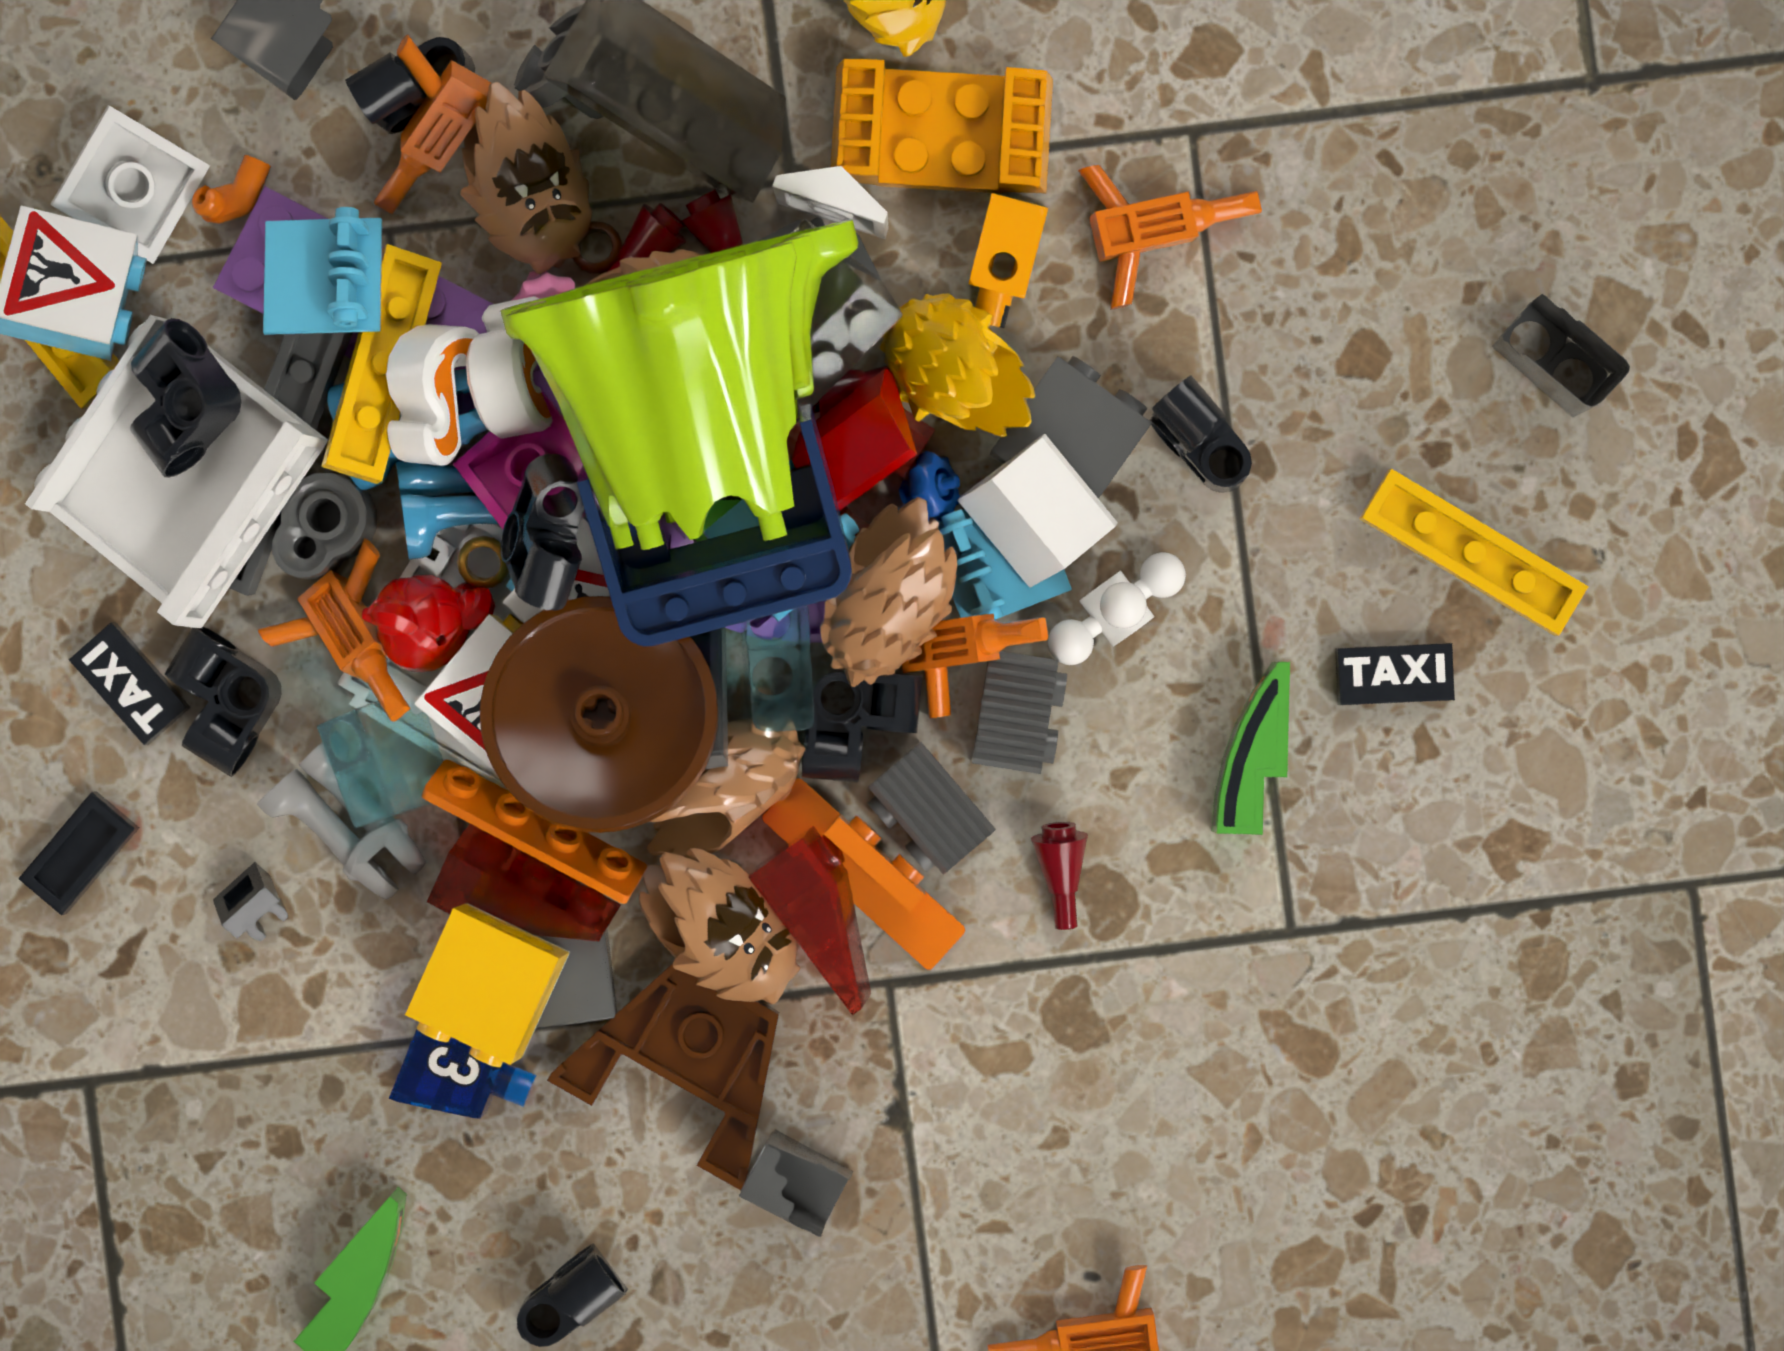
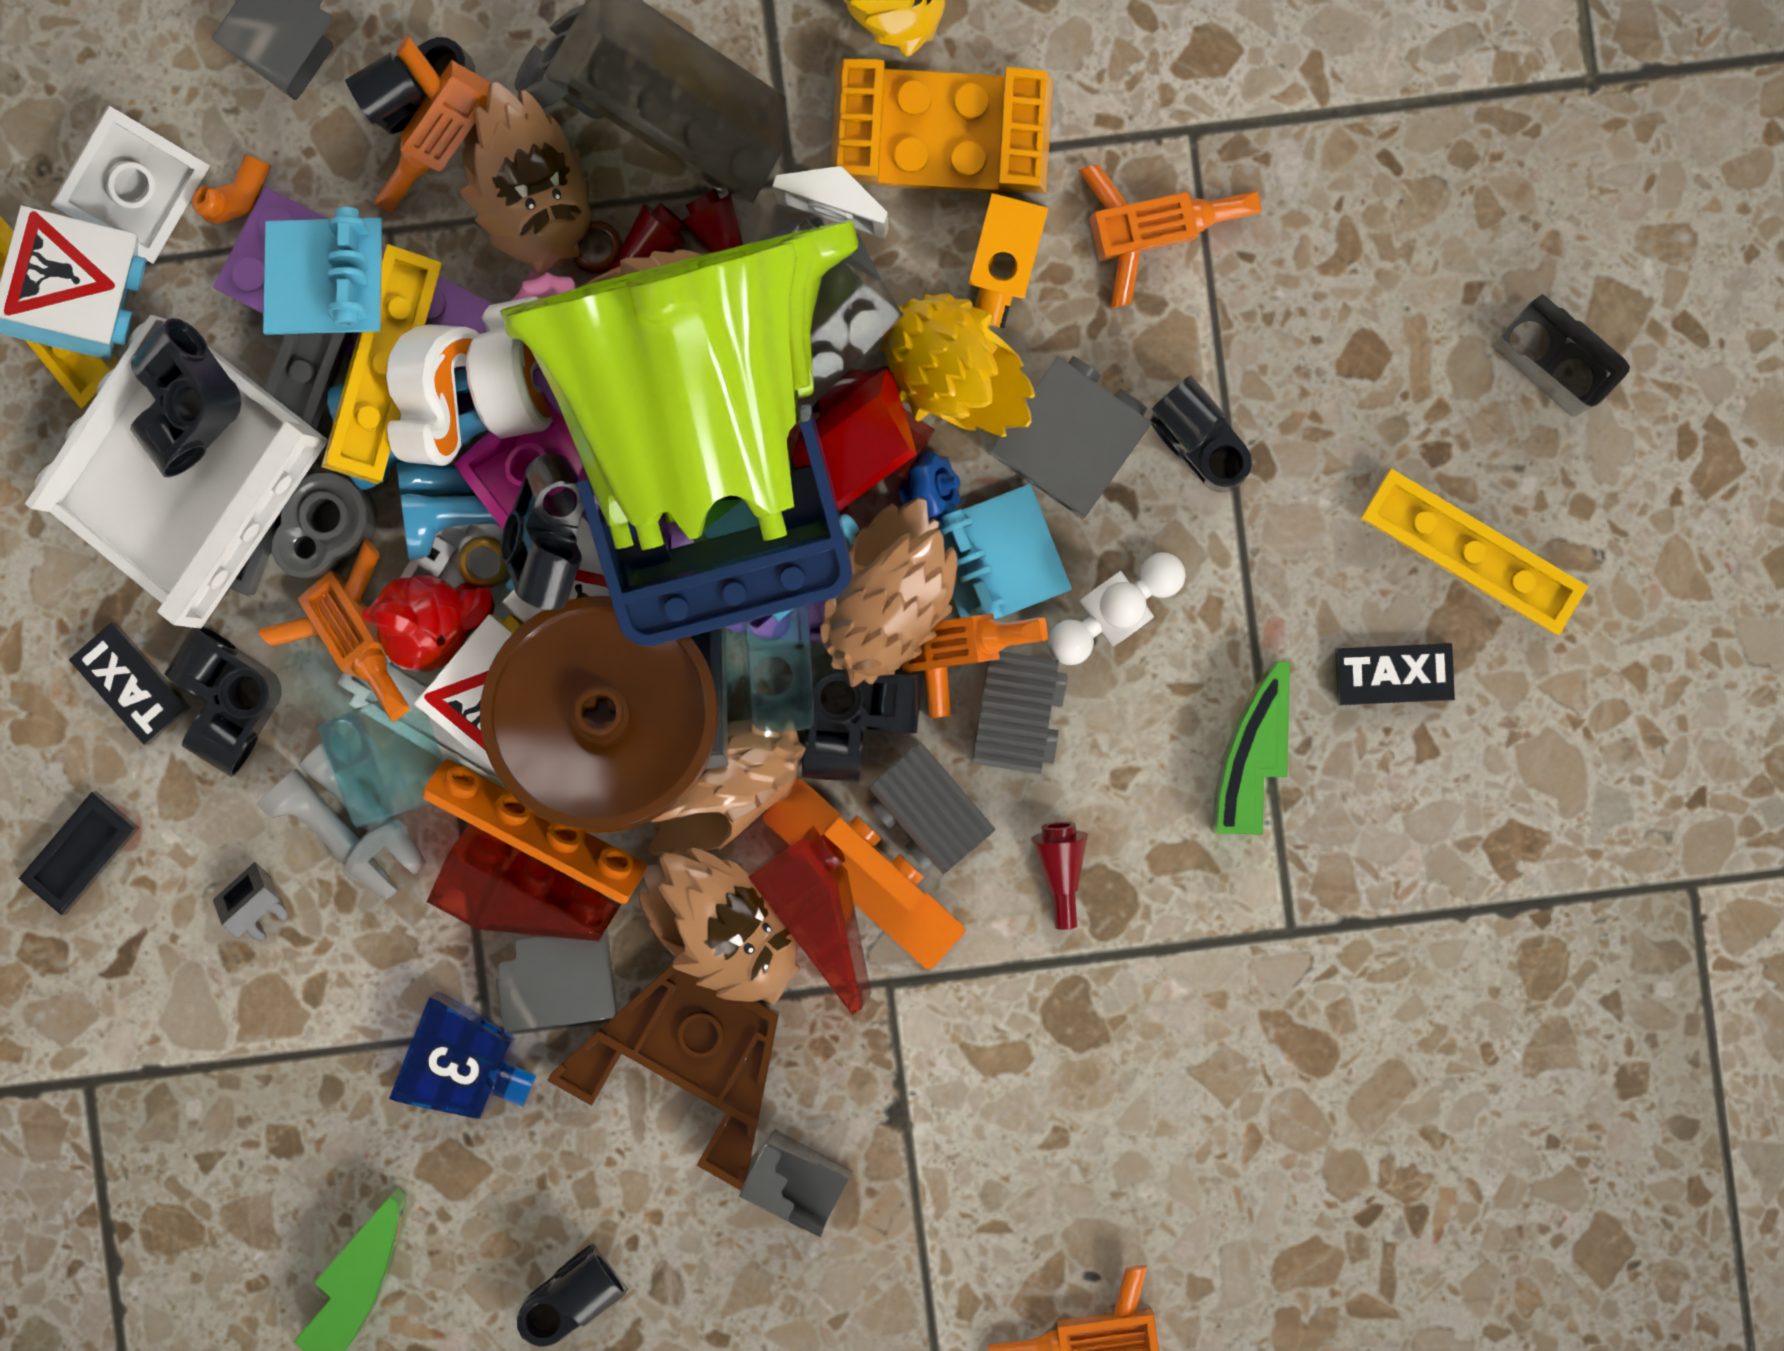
(486, 985): yellow piece -> none
(1038, 511): white slope -> none

